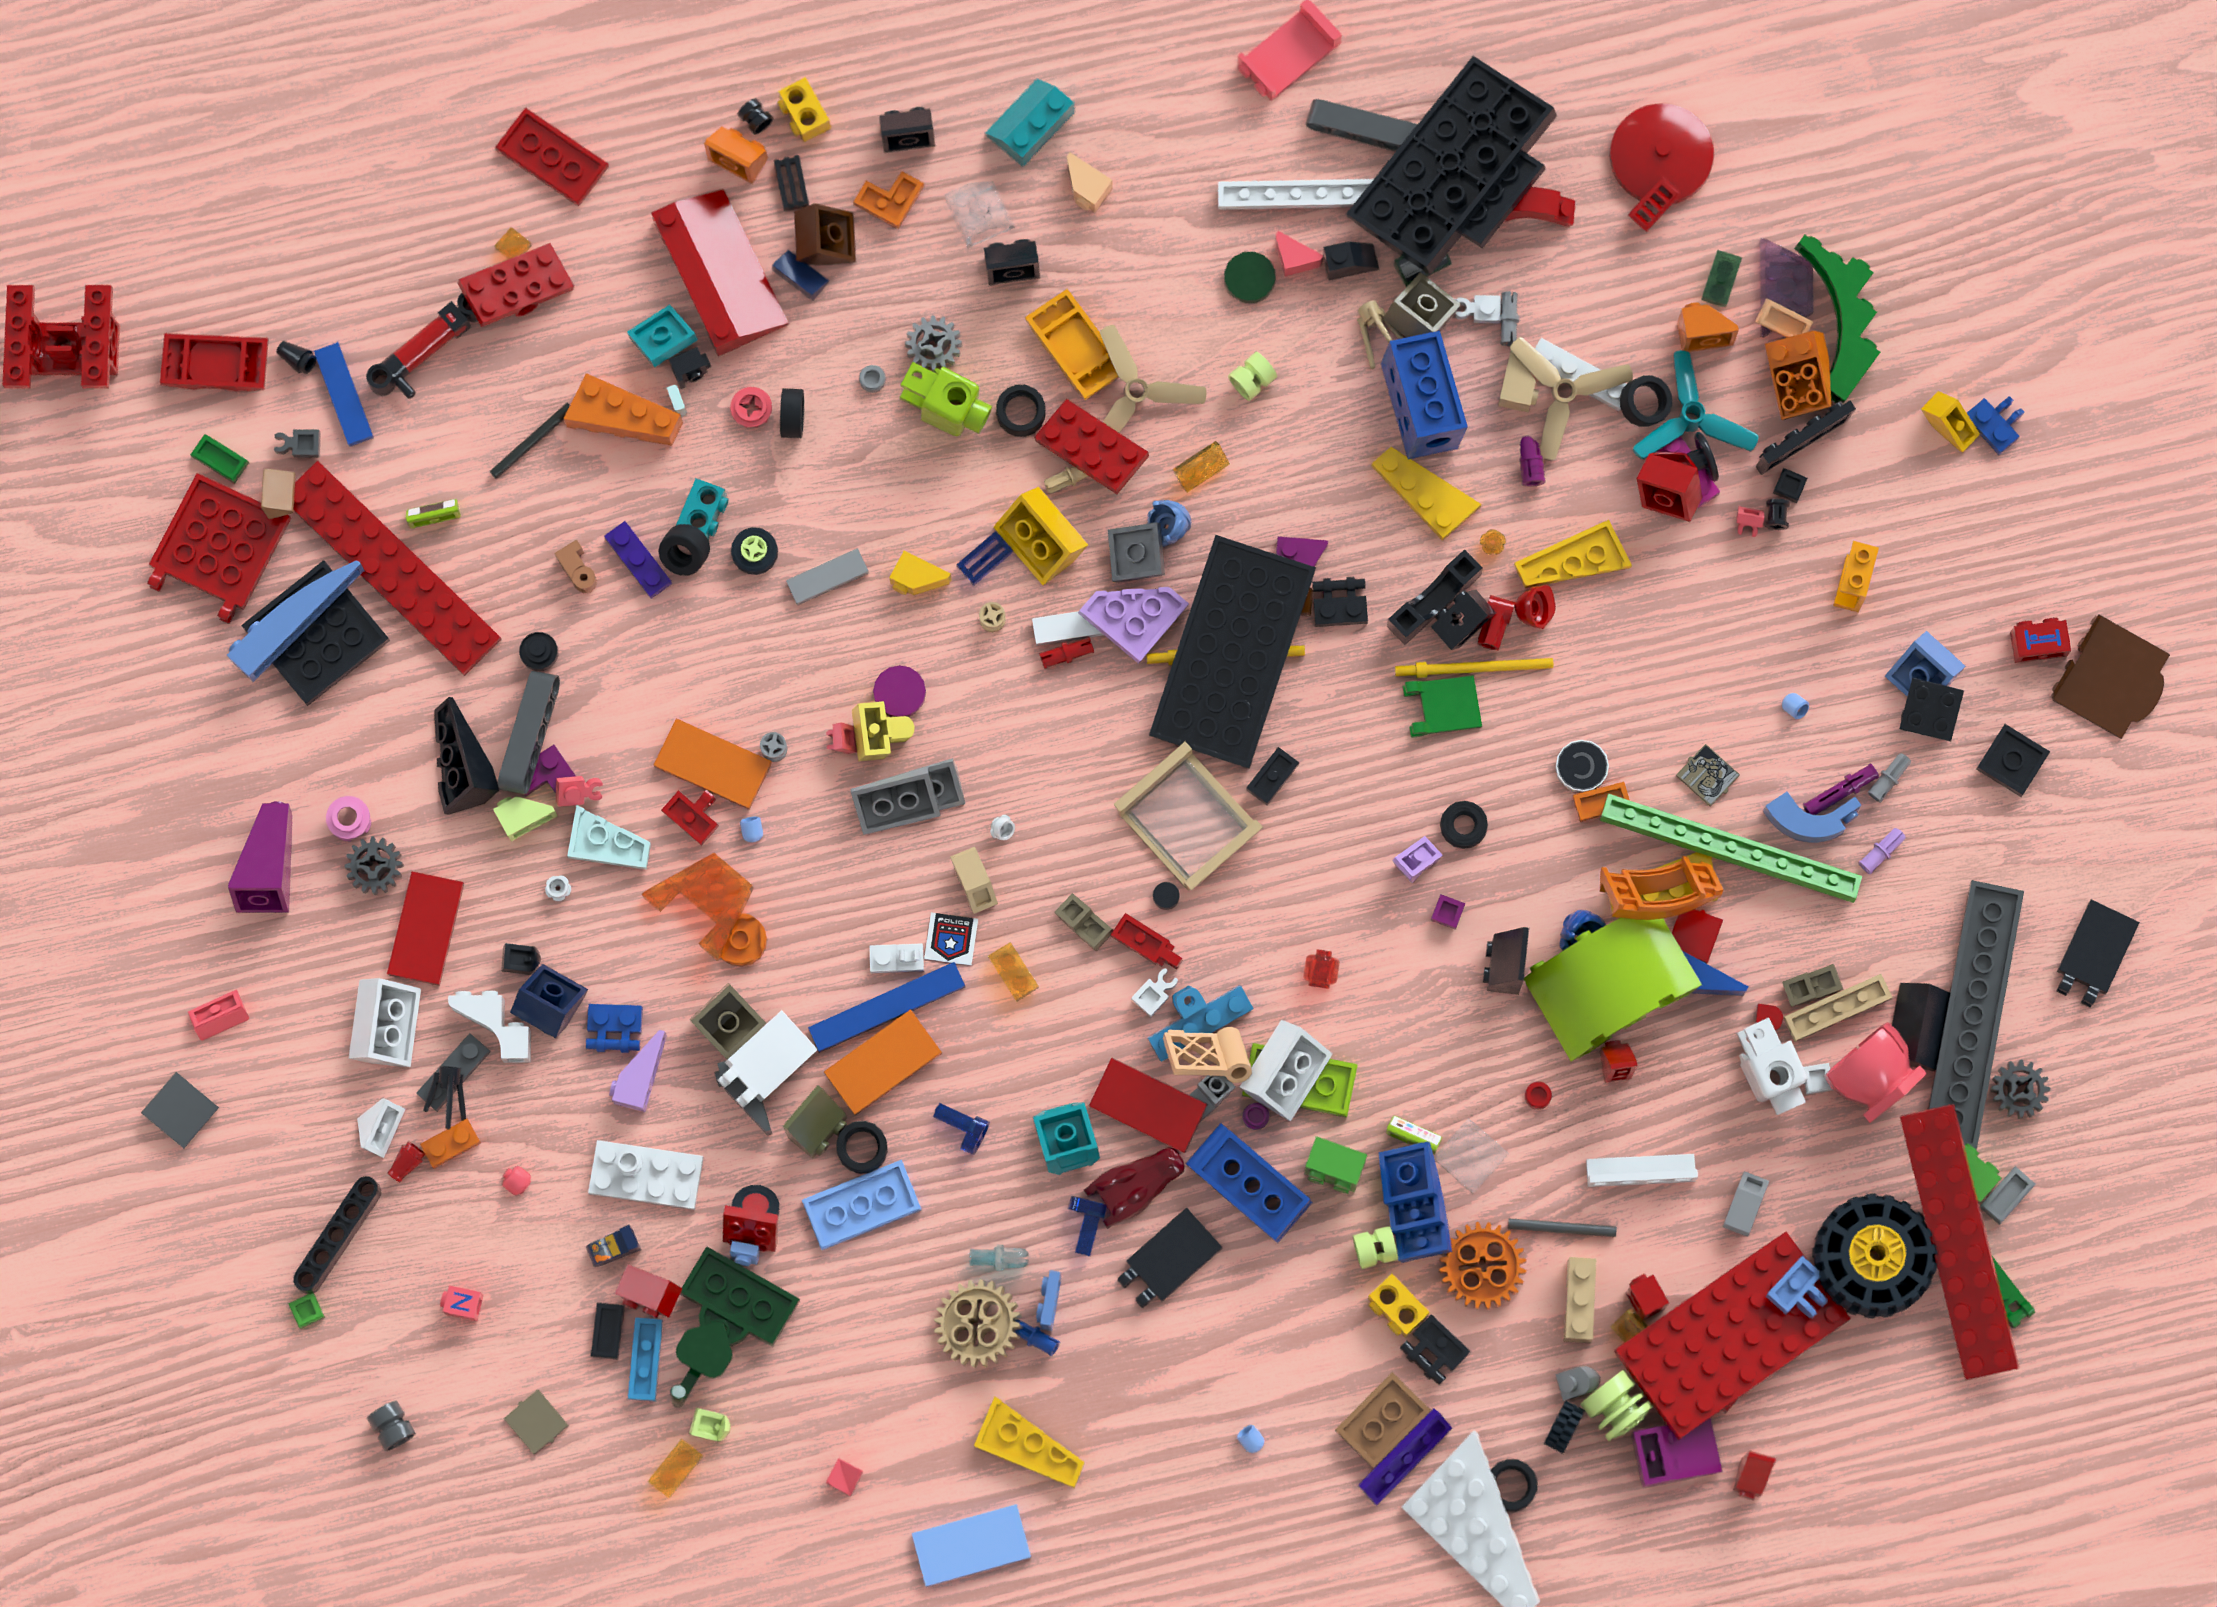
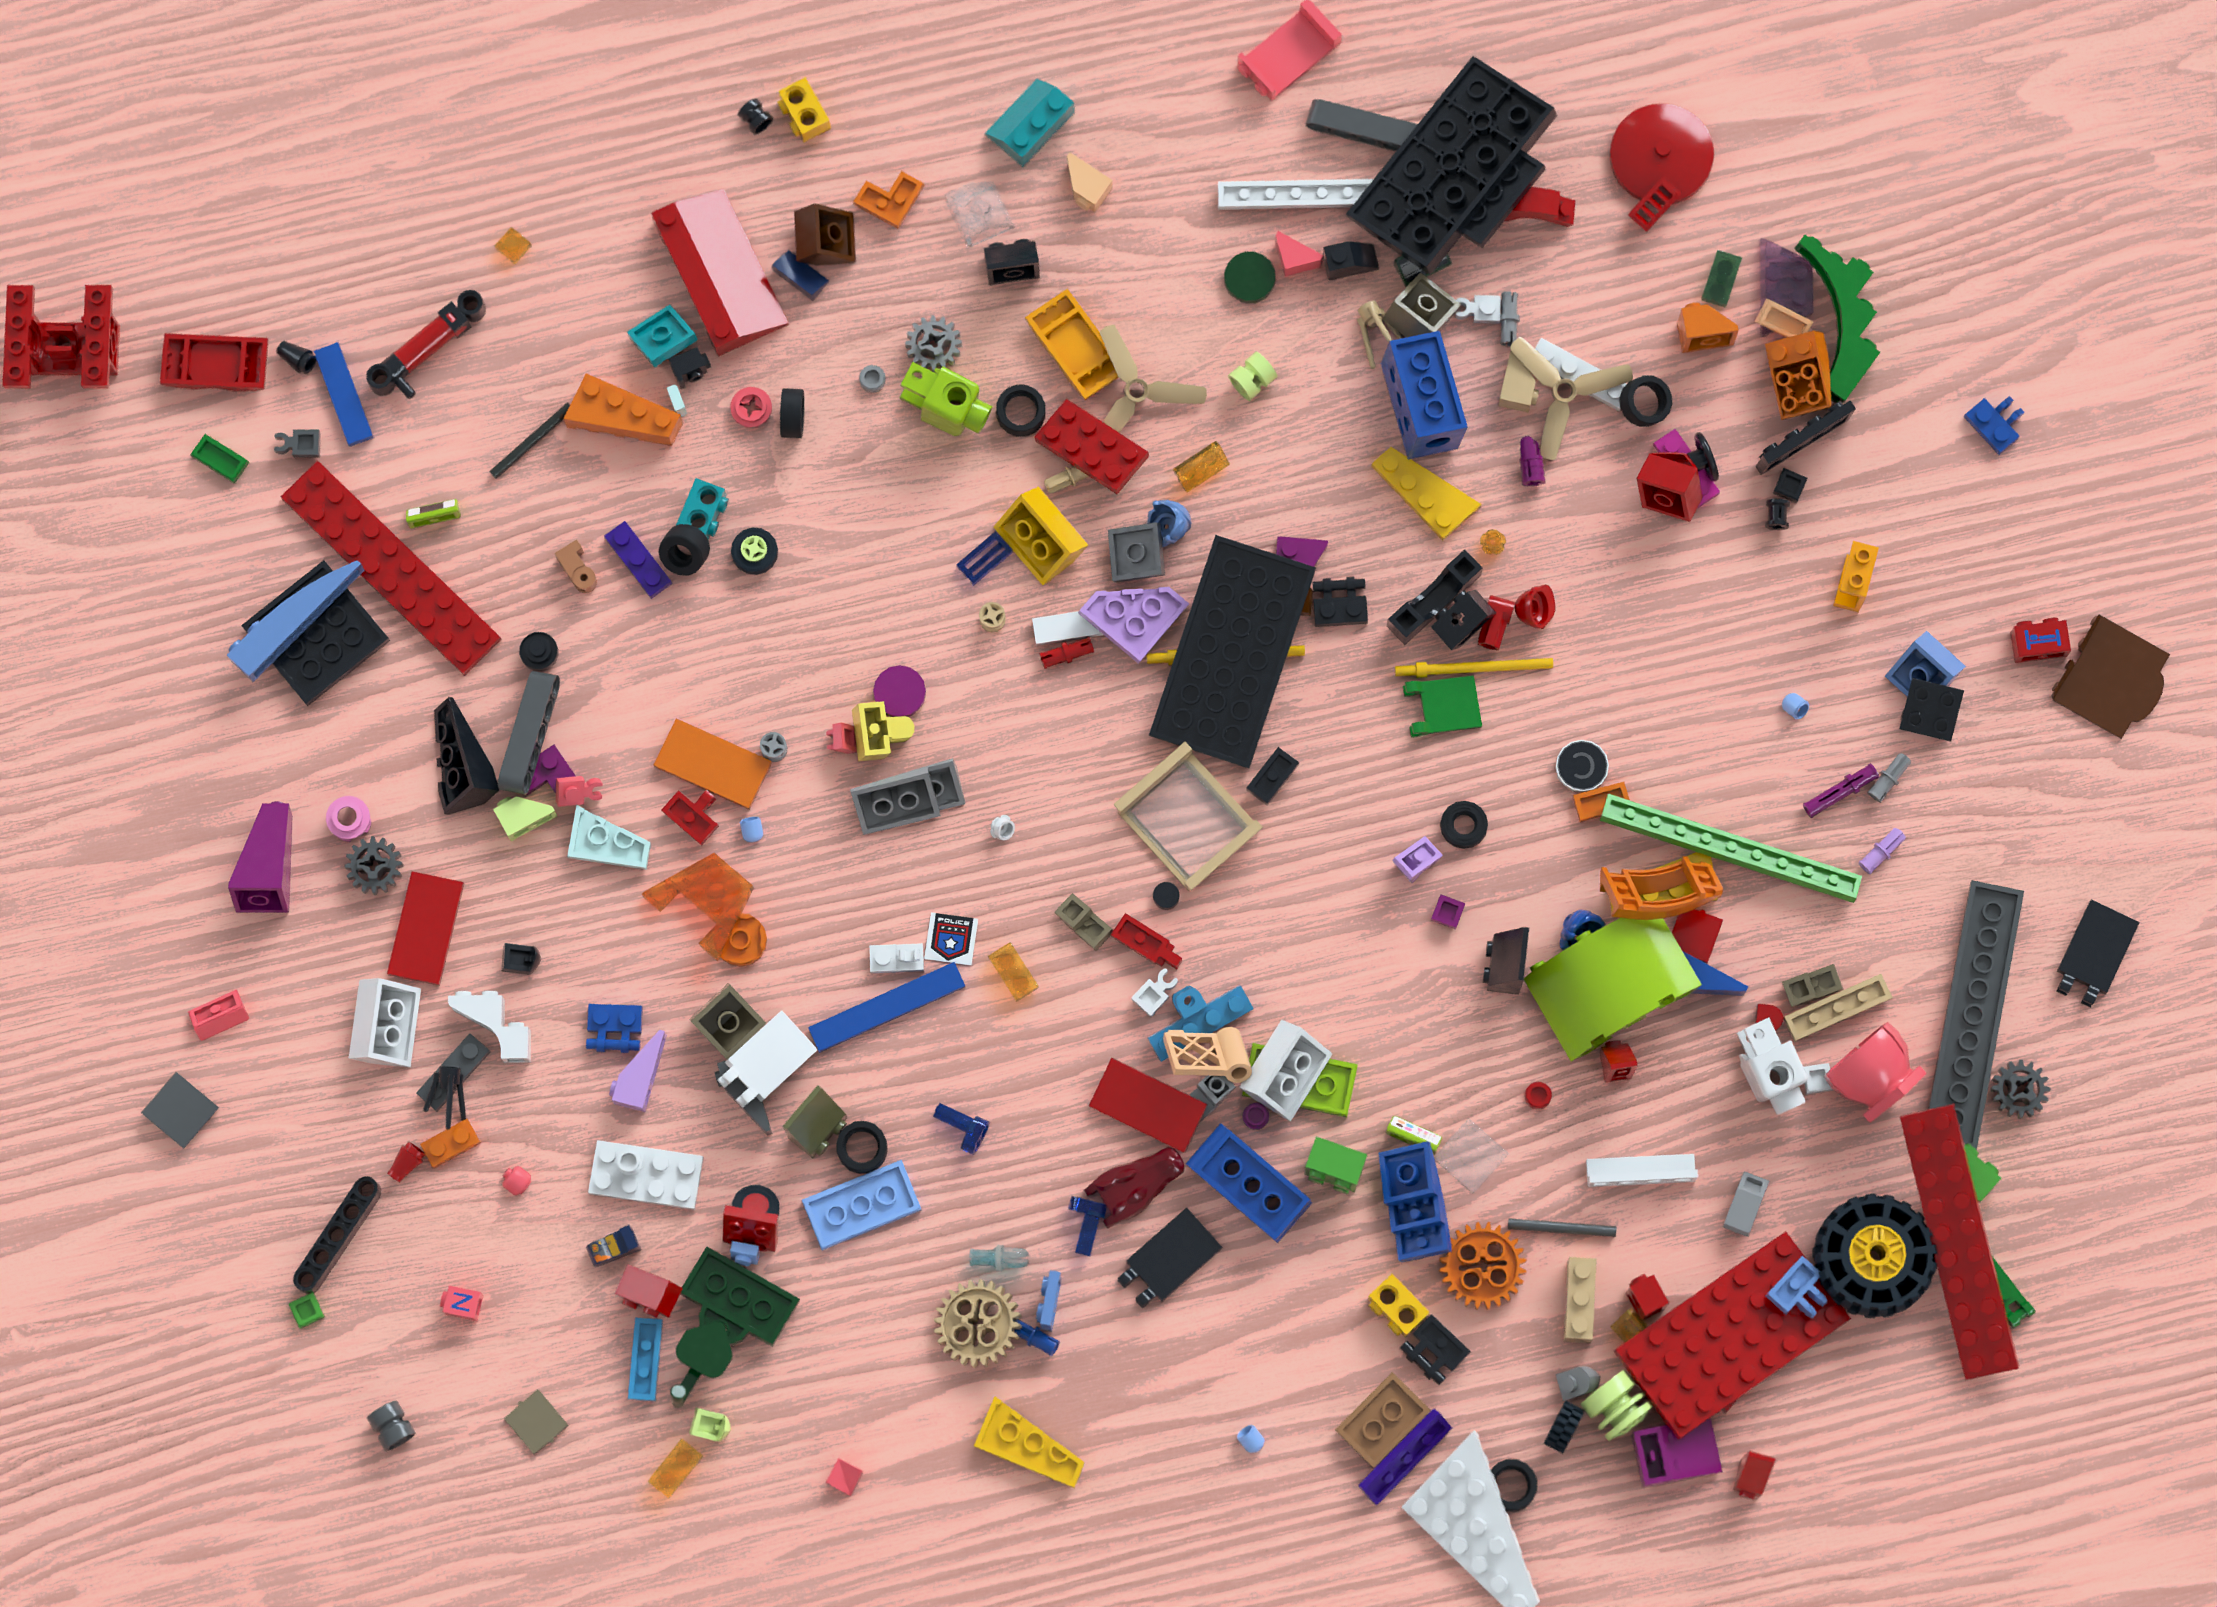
(217, 544): red plate -> none
(277, 492): slope -> none
(379, 1126): white slope -> none
(515, 285): red plate -> none
(548, 1000): dark blue slope -> none
(551, 156): red tile -> none
(555, 881): white plate -> none
(607, 1331): black tile -> none
(735, 153): orange slope -> none
(787, 162): black tile -> none
(827, 576): light grey tile -> none
(882, 1062): orange tile -> none
(907, 130): black slope -> none
(917, 575): yellow slope -> none
(971, 1545): light blue tile -> none
(974, 880): tan slope -> none
(1066, 1138): teal slope -> none
(1321, 969): clear red head -> none
(1366, 1250): yellowish green wheel -> none
(1579, 556): yellow wing -> none
(1707, 775): piece -> none
(1709, 424): teal piece -> none
(1749, 517): coral tile -> none
(1809, 828): medium blue arch -> none
(1920, 1021): black slope -> none
(1950, 420): yellow slope -> none
(2007, 1195): light grey tile -> none
(2013, 760): black plate -> none

